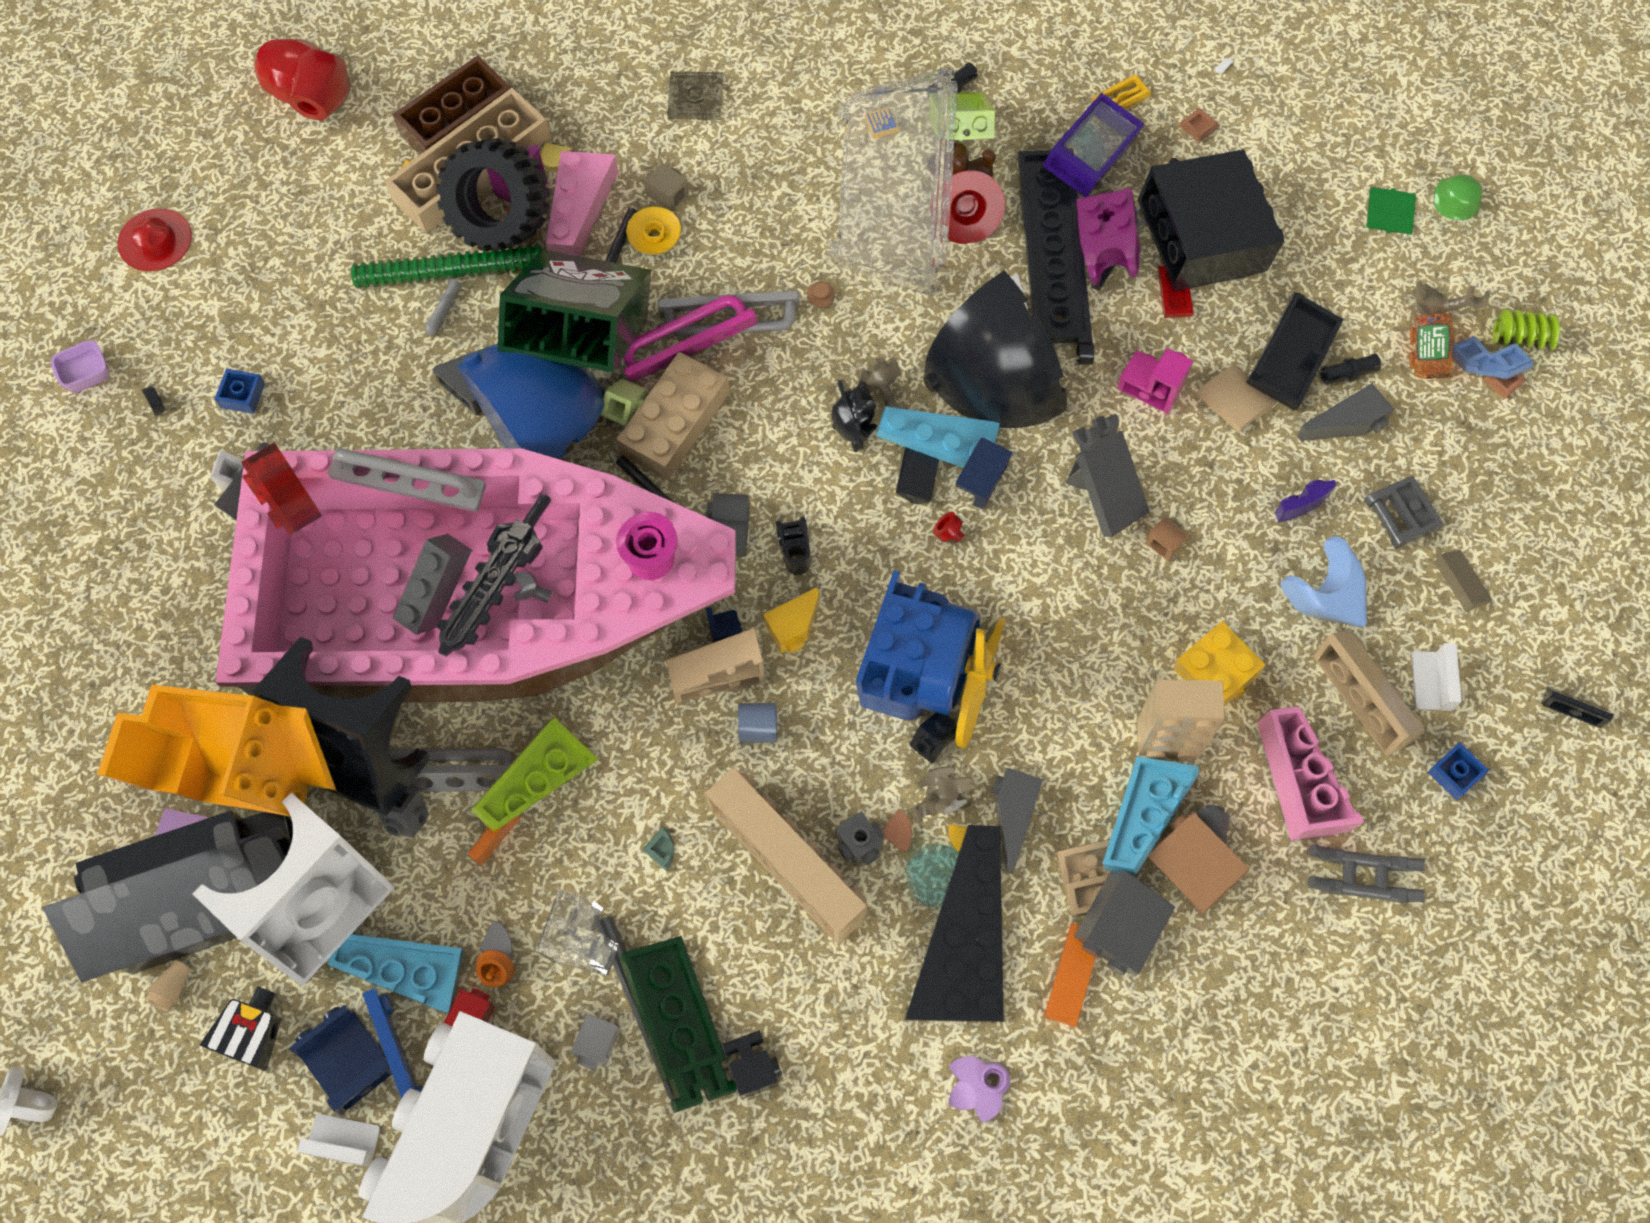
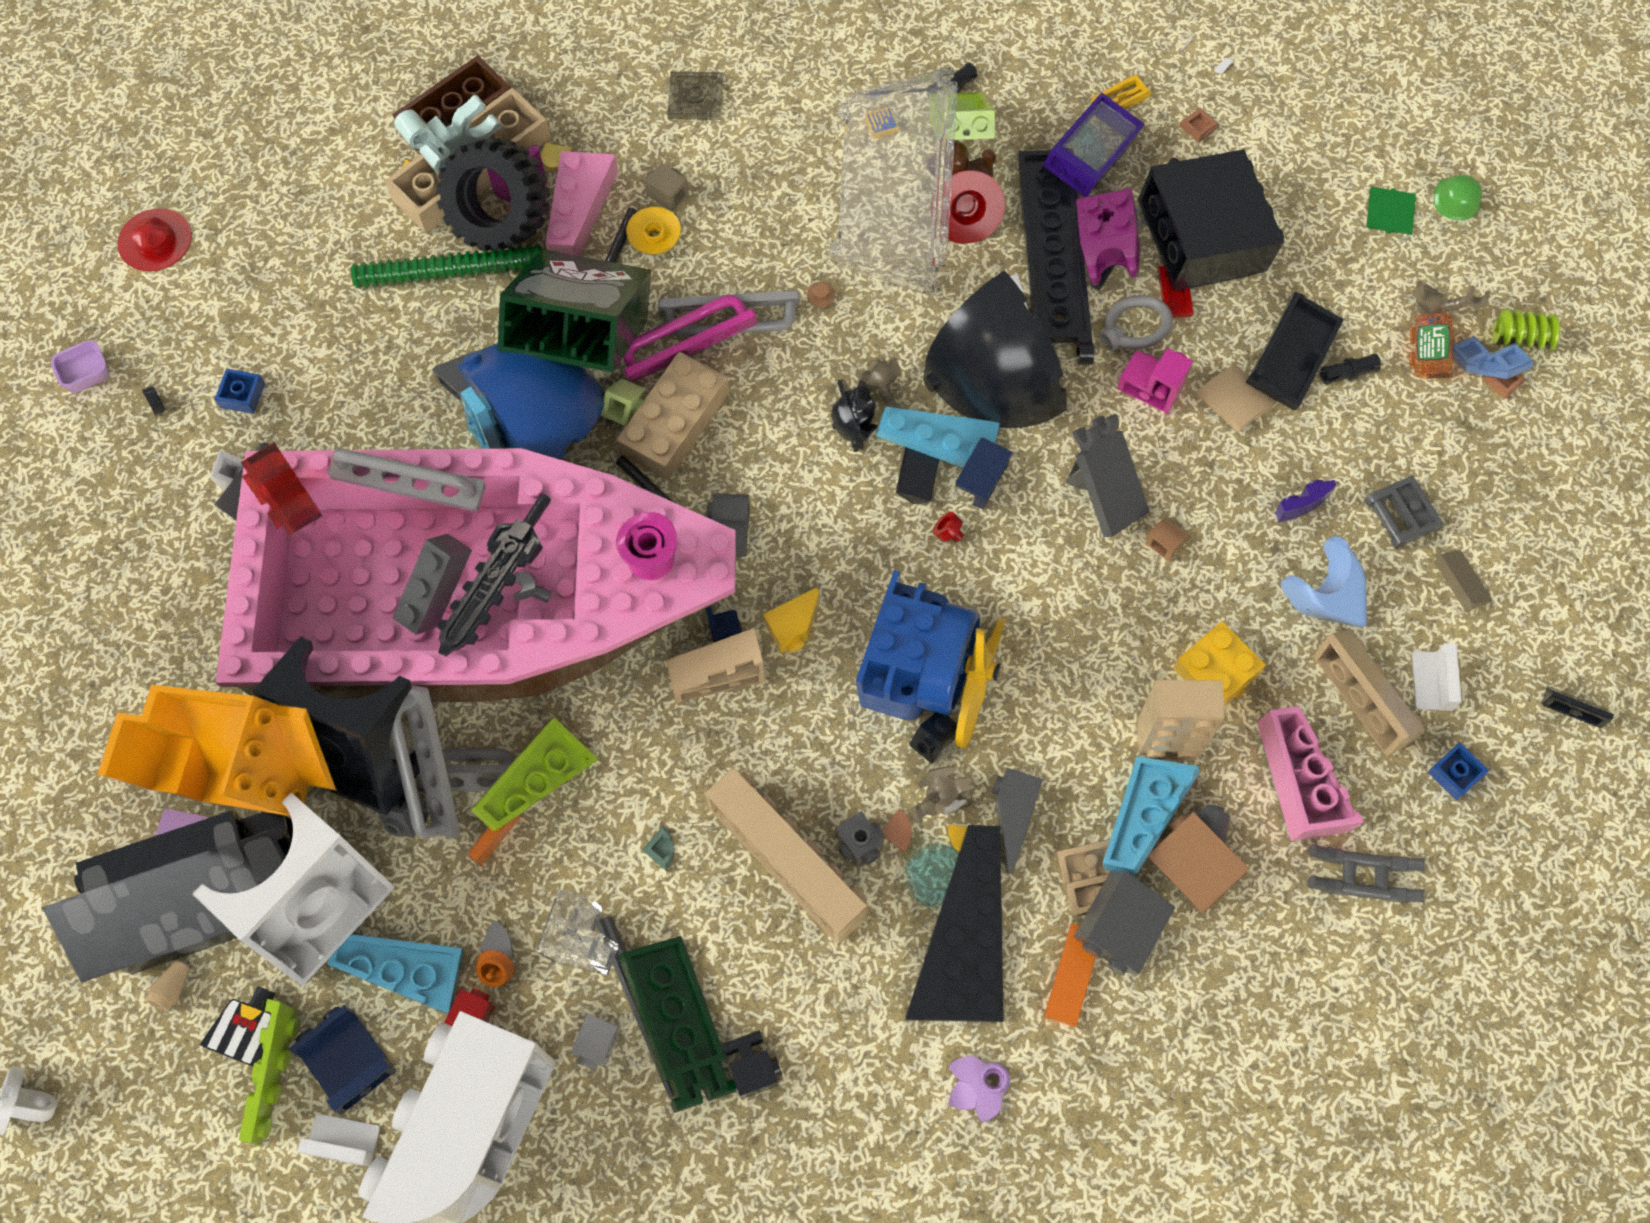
(267, 1071): none -> lime wing
(303, 76): red piece -> none
(380, 1008): blue plate -> none
(430, 762): none -> light grey piece
(439, 141): none -> light aqua piece
(446, 300): light grey piece -> none
(481, 420): none -> medium azure wing
(757, 722): sand blue piece -> none
(793, 541): black piece -> none
(1116, 336): none -> light grey piece
(1351, 417): dark grey slope -> none

